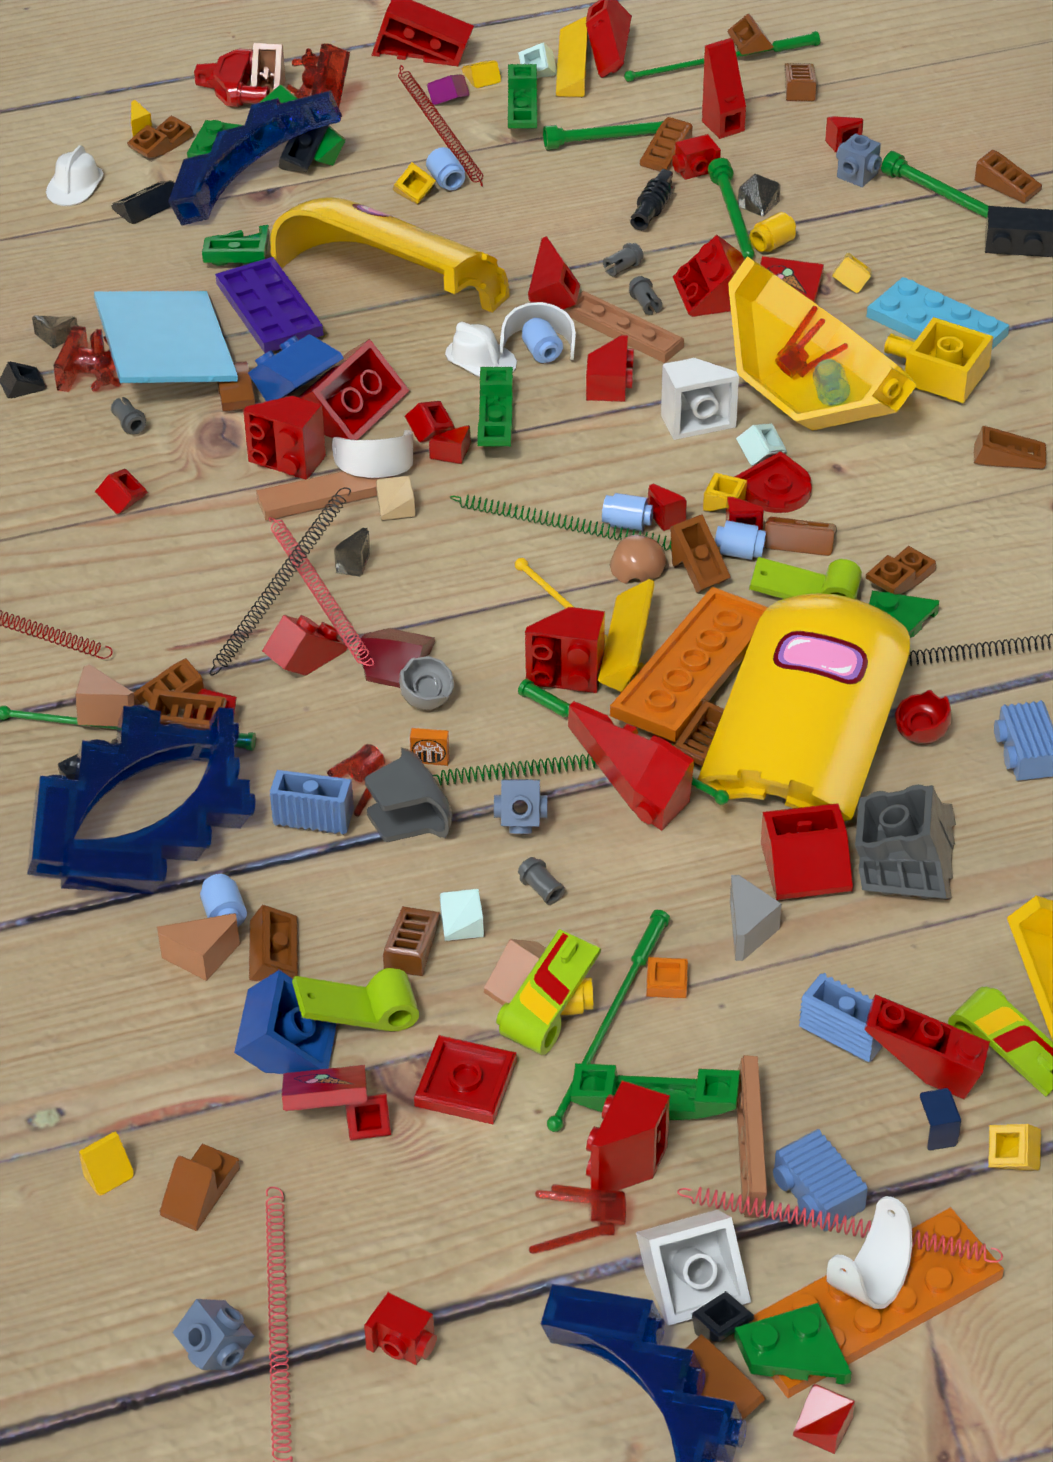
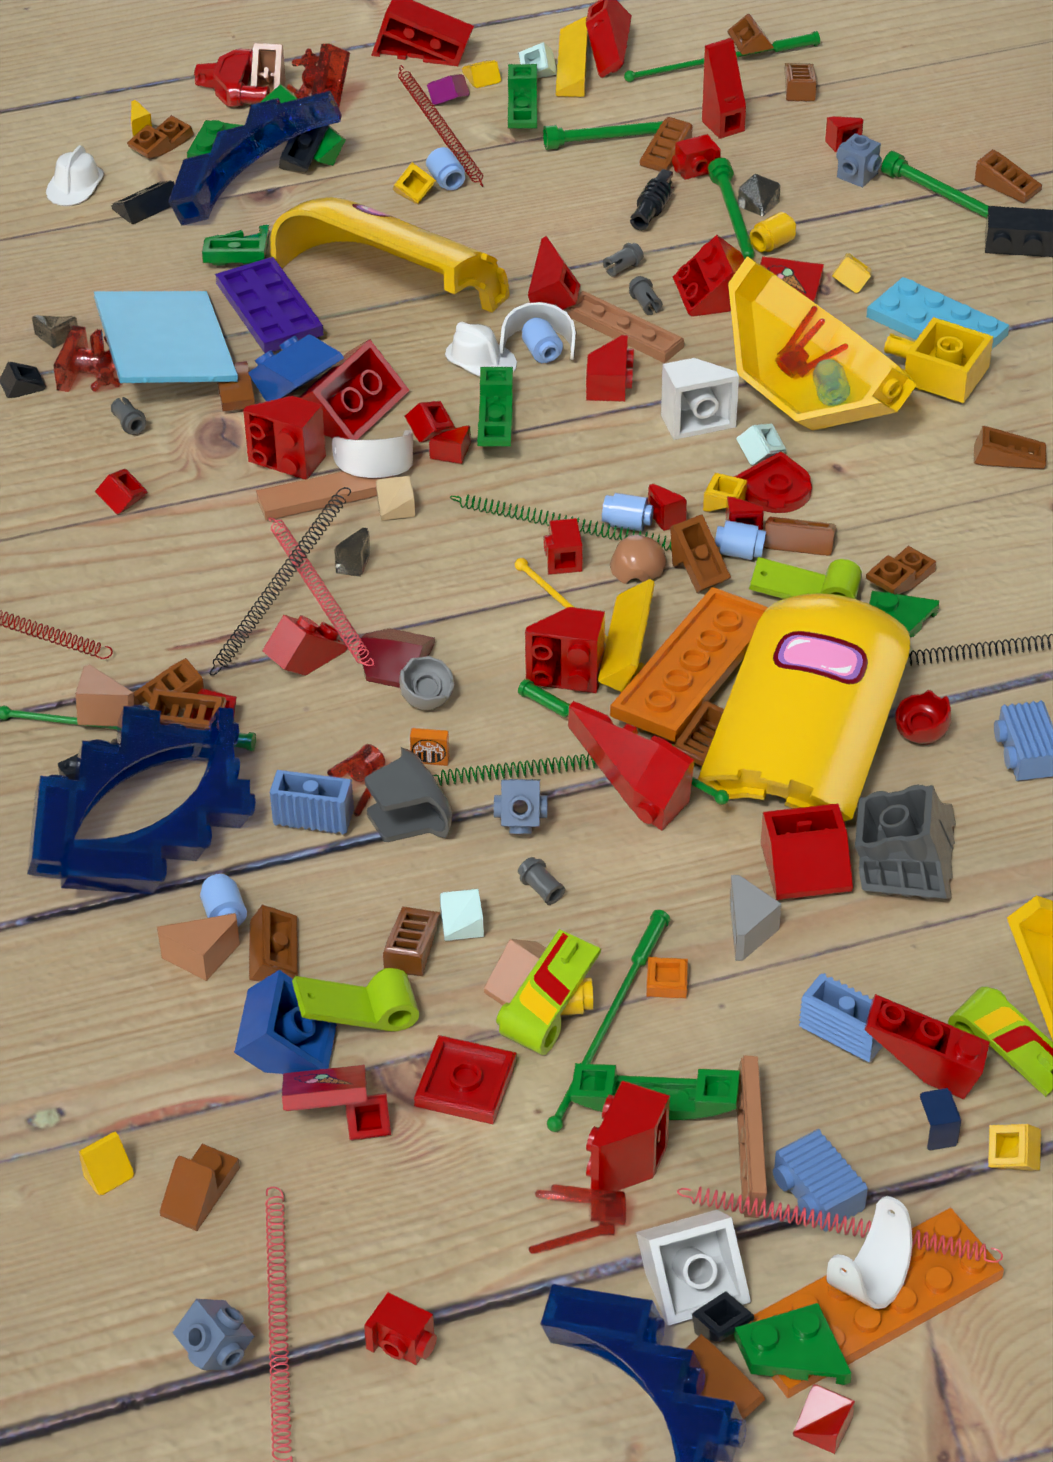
(563, 547): none -> red brick

